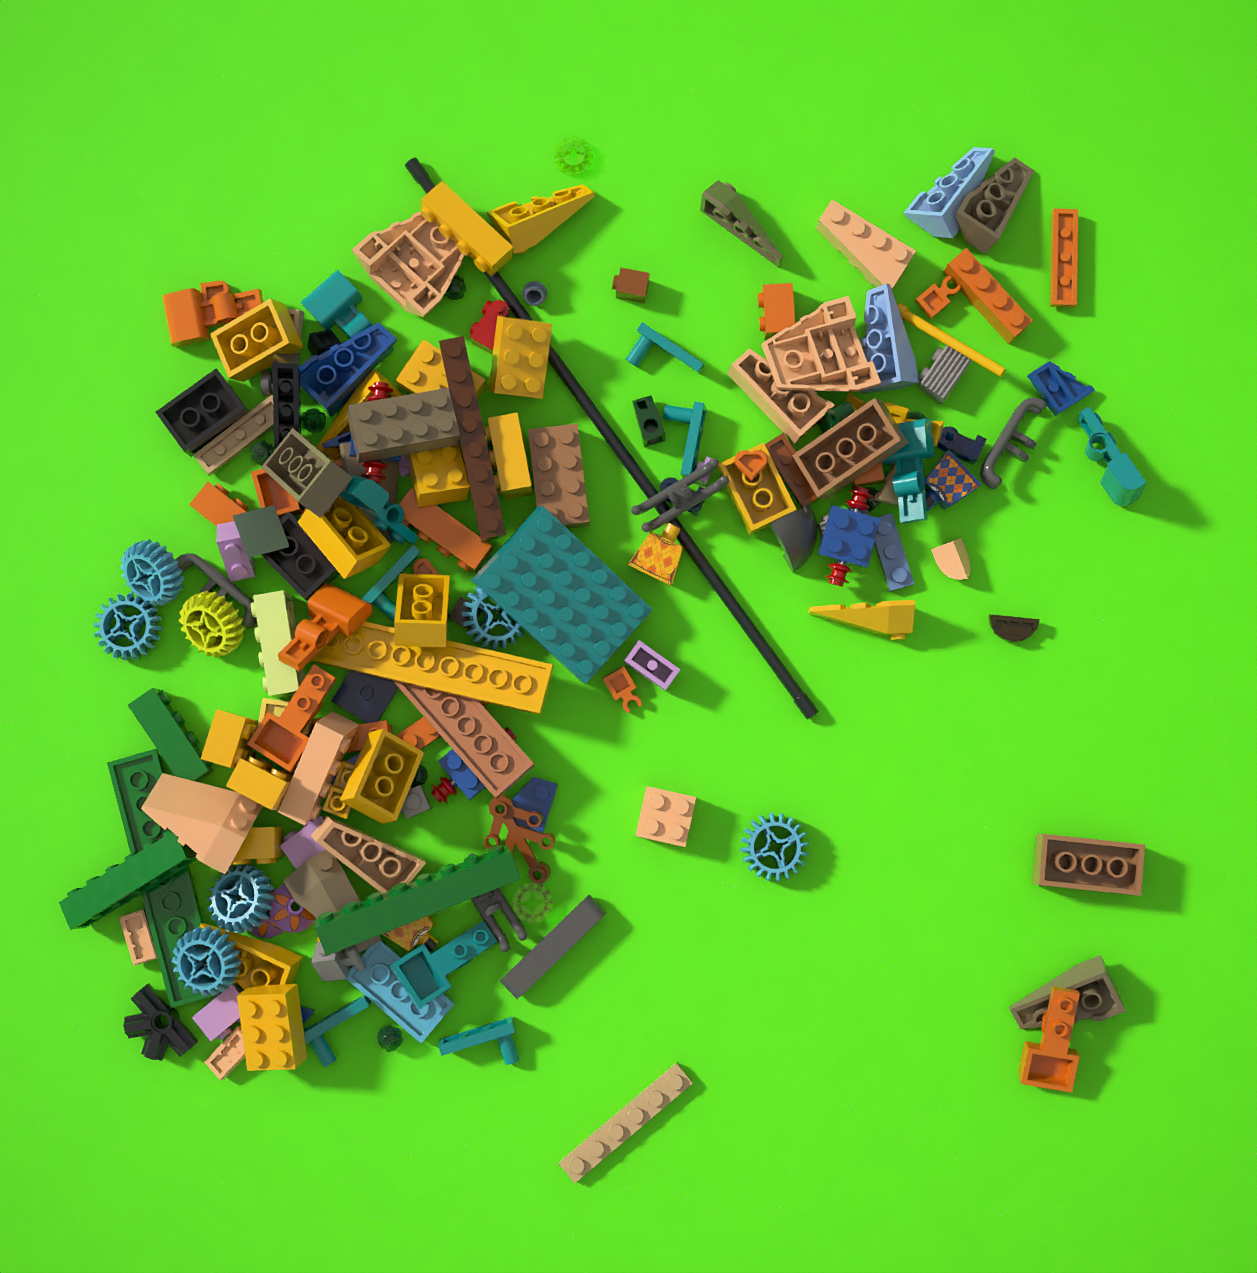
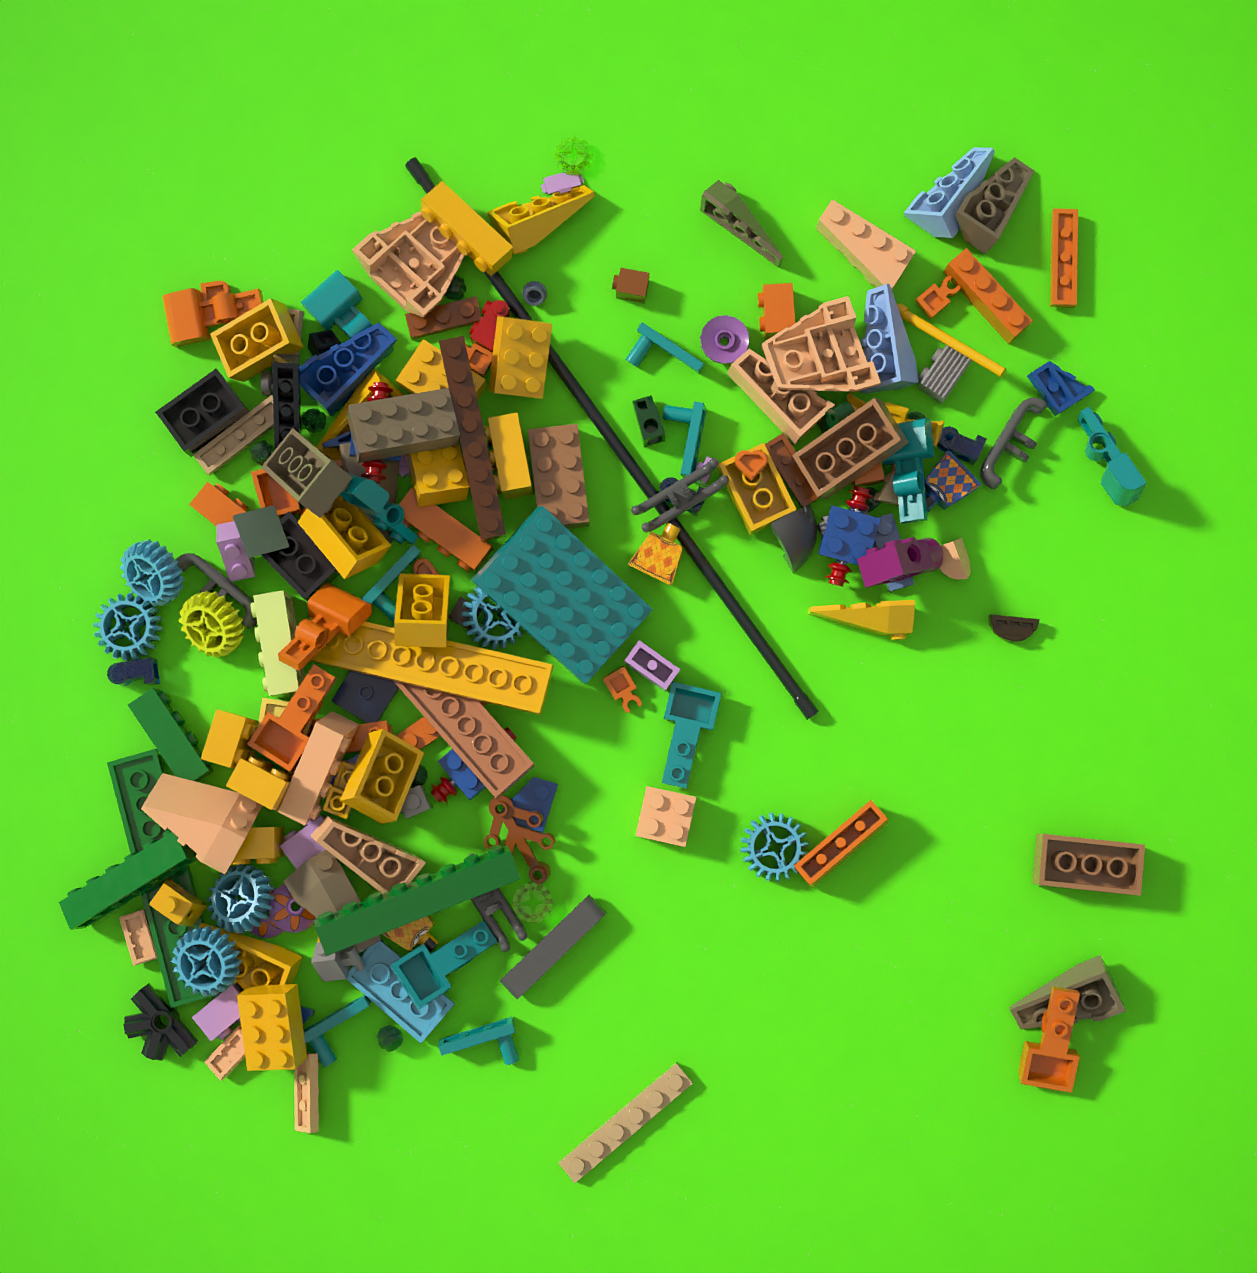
(128, 671): none -> clear blue leg
(177, 903): none -> yellow torso
(306, 1095): none -> light nougat plate
(444, 318): none -> dark orange plate
(479, 359): none -> orange plate
(561, 182): none -> lavender piece
(691, 710): none -> teal plate
(728, 328): none -> medium lavender dish
(841, 843): none -> orange brick
(900, 560): none -> magenta brick

